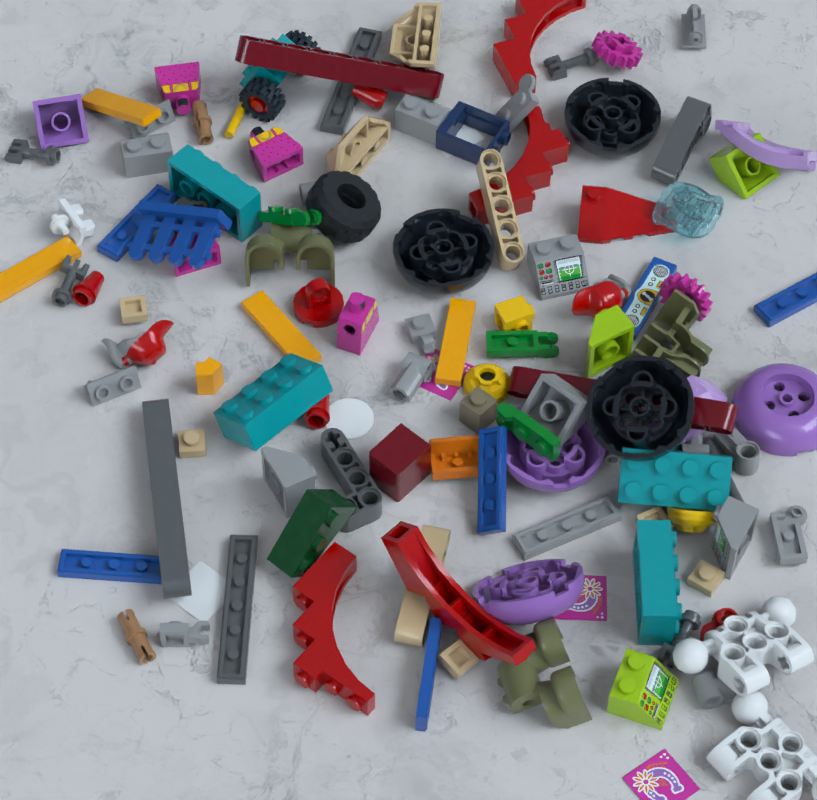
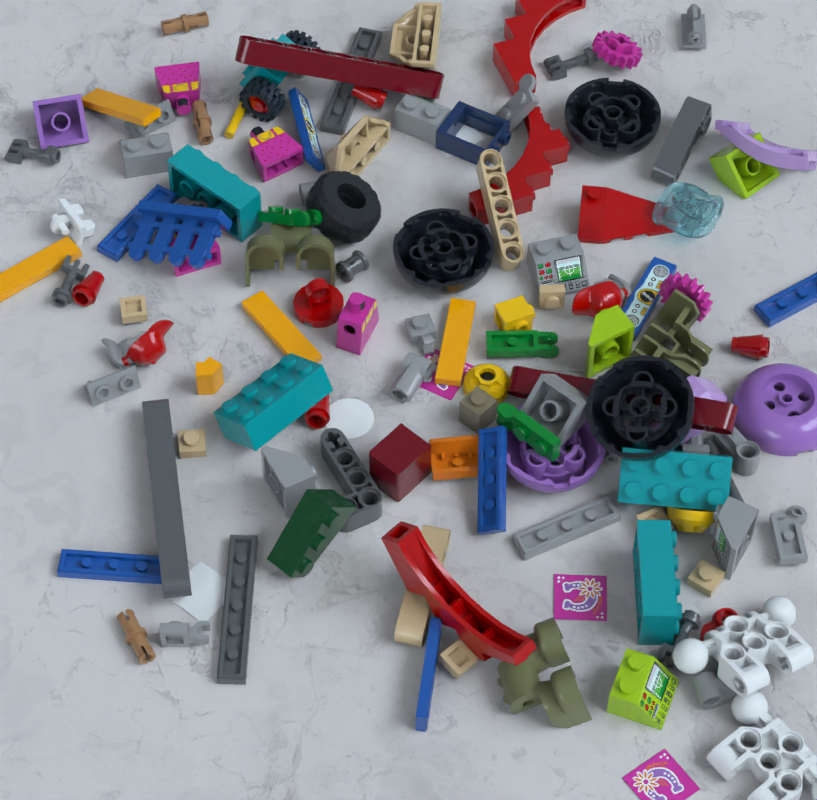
(185, 23): none -> medium nougat pin
(306, 129): none -> blue tile
(321, 661): red arch -> none
(352, 266): none -> dark grey bush
(530, 591): medium lavender brick -> none
(551, 296): none -> tan plate
(752, 346): none -> red cone

